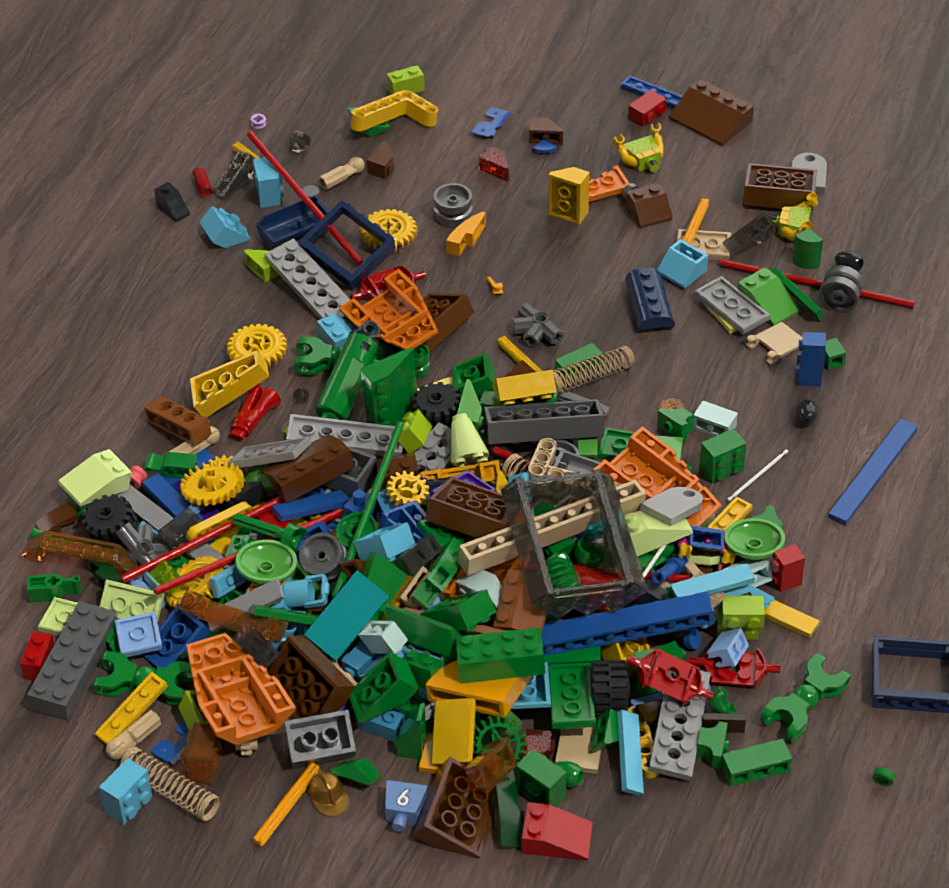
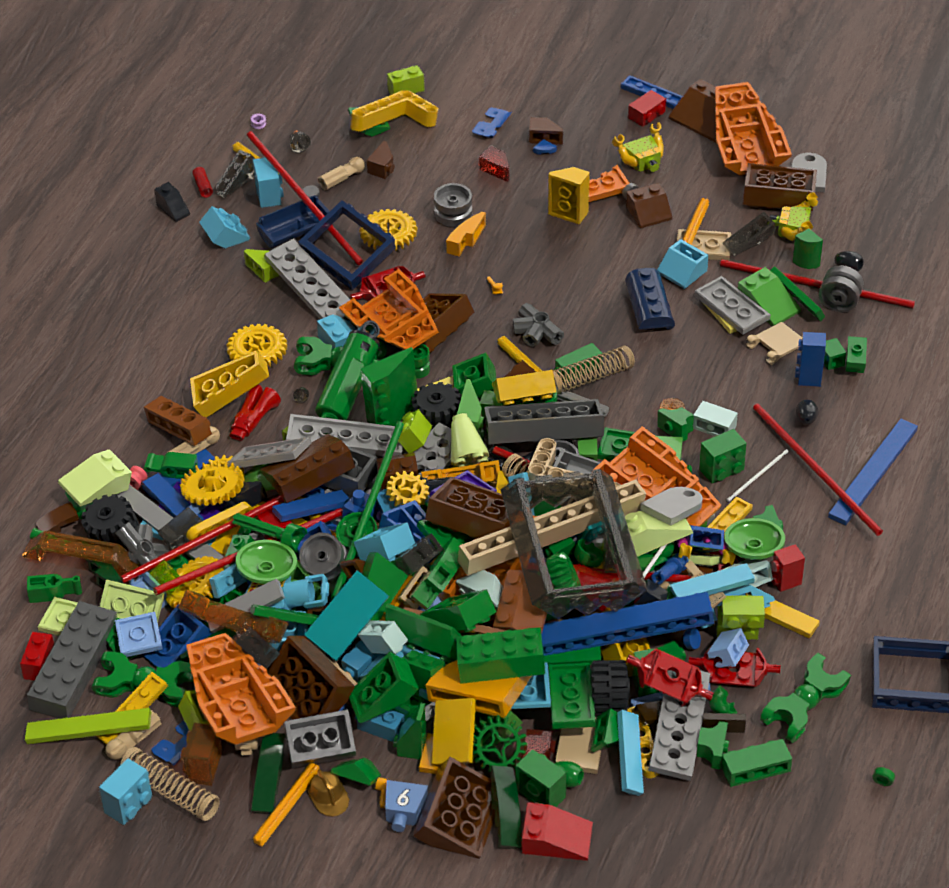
(88, 725): none -> lime tile
(268, 773): none -> dark green slope
(381, 785): none -> light orange hand
(492, 764): clear orange slope -> none
(747, 130): none -> orange wedge
(818, 470): none -> red piece
(856, 354): none -> green brick

